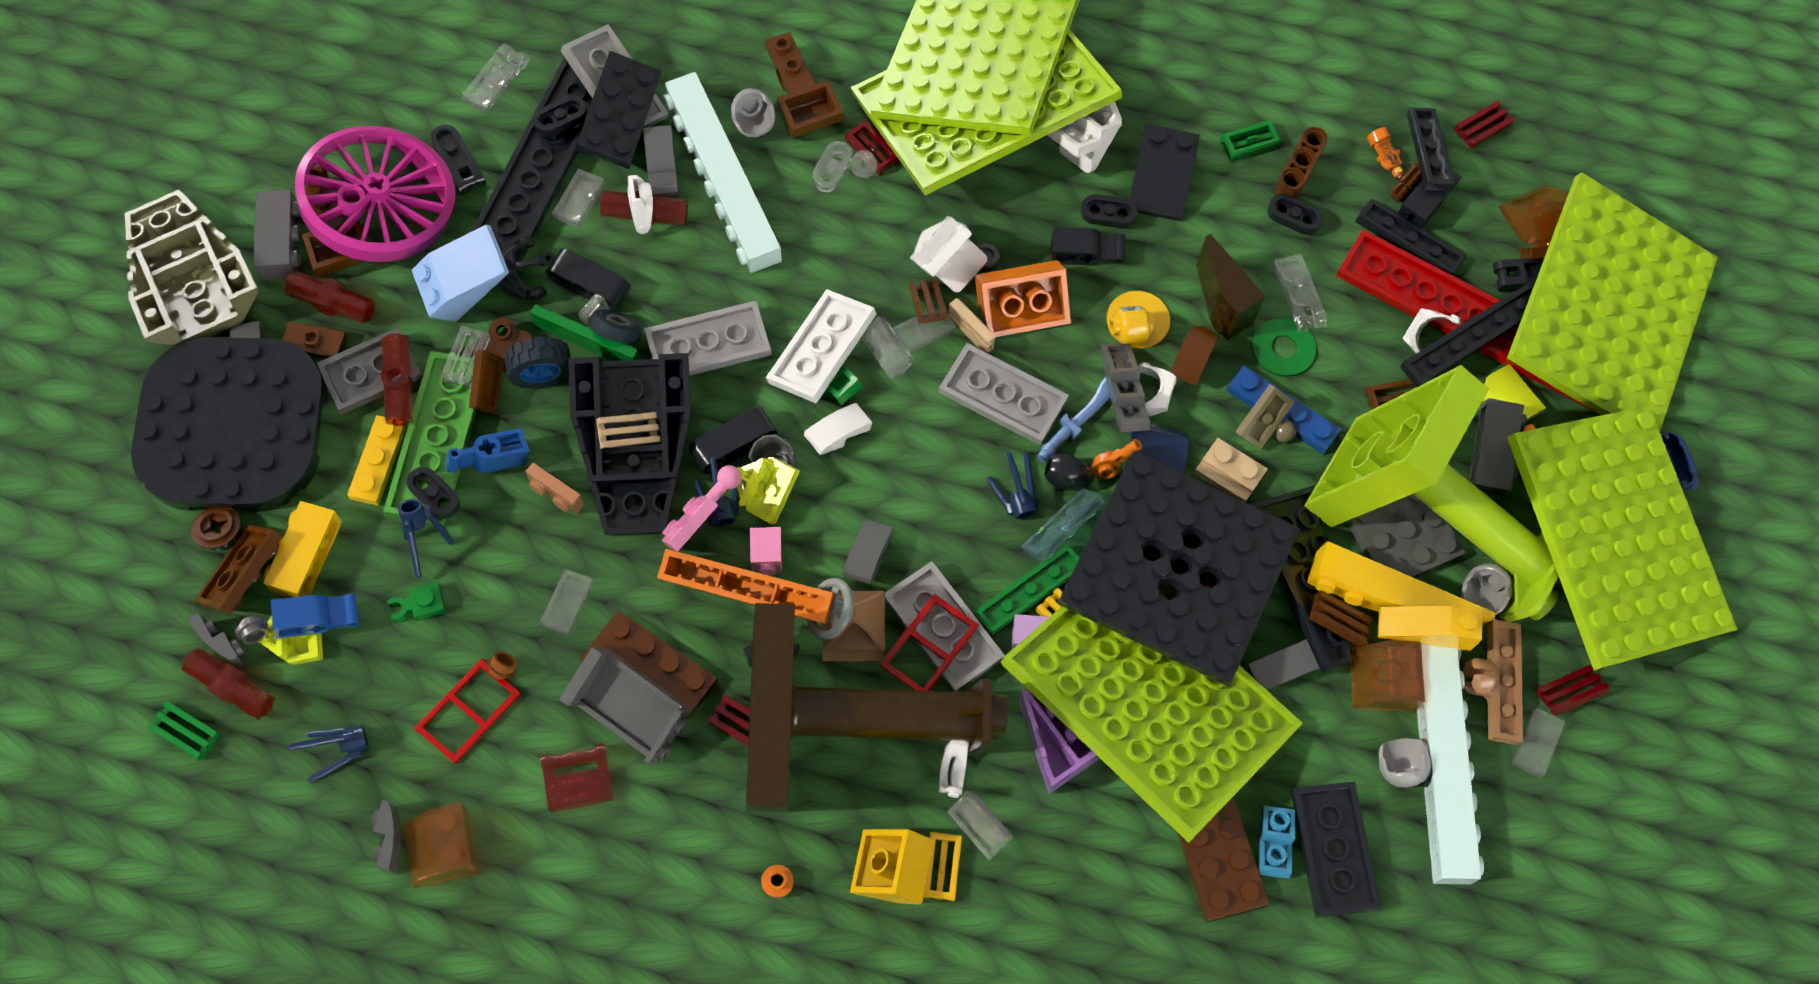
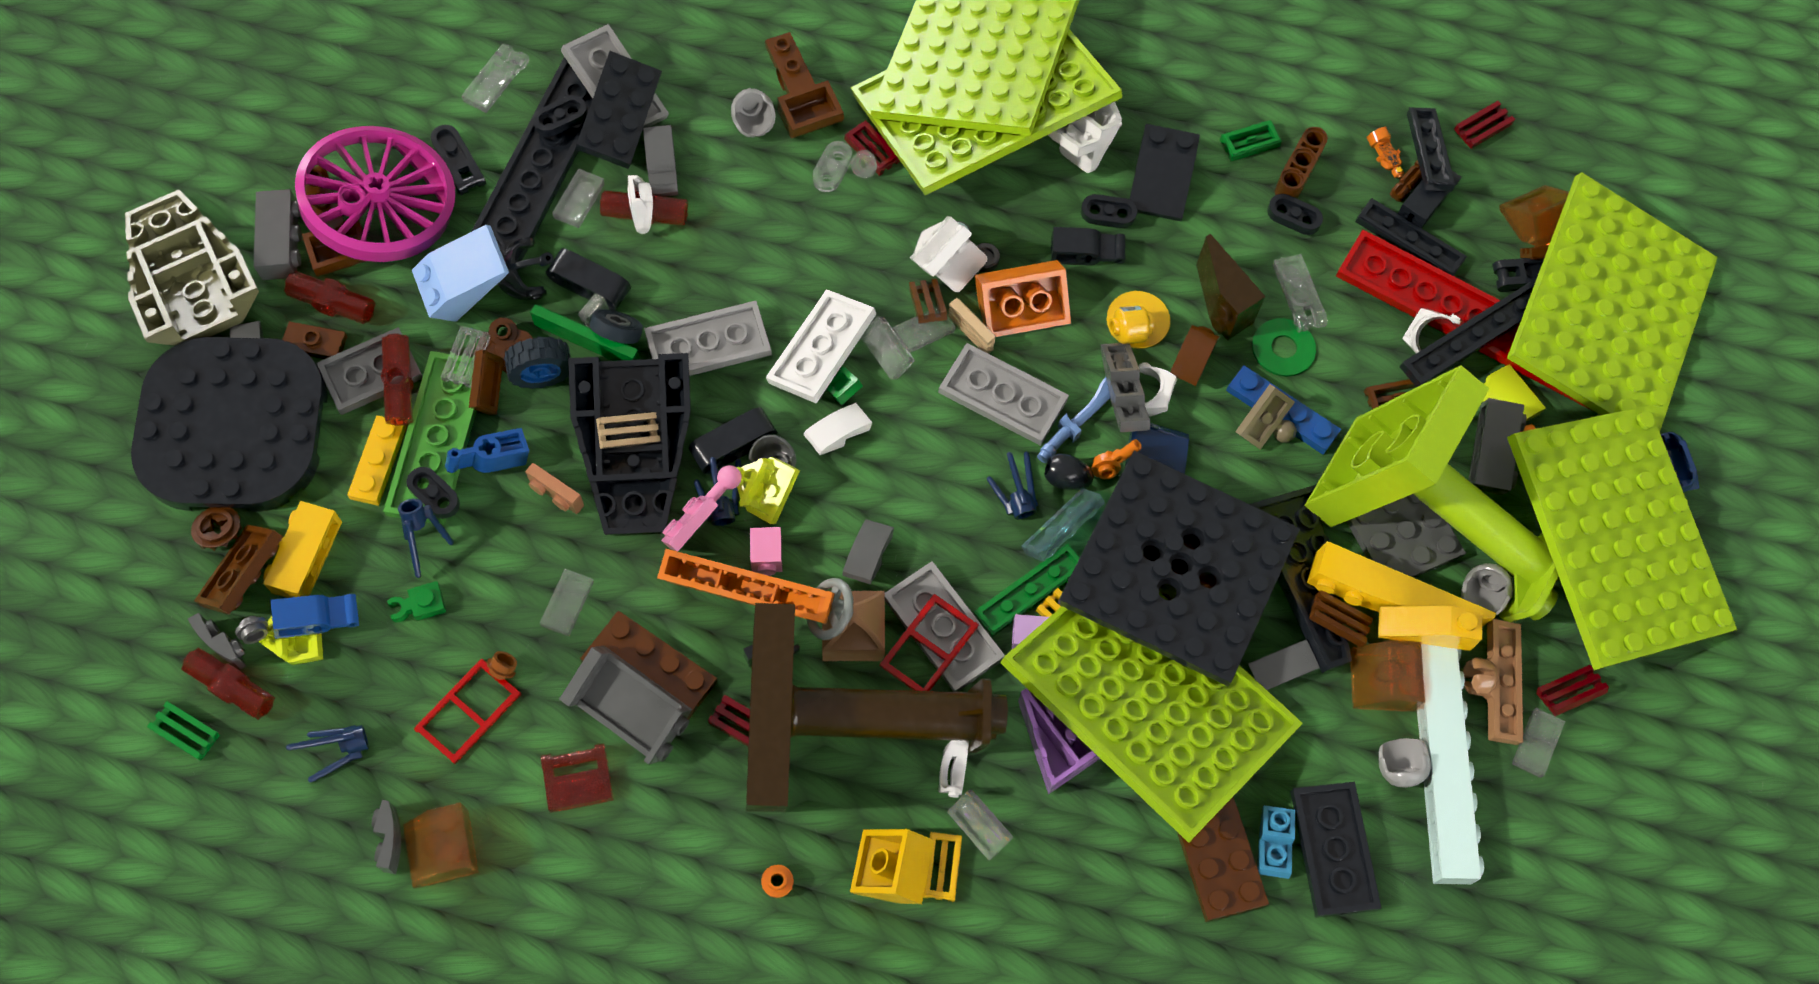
(722, 172): light aqua brick -> none
(1230, 470): tan plate -> none

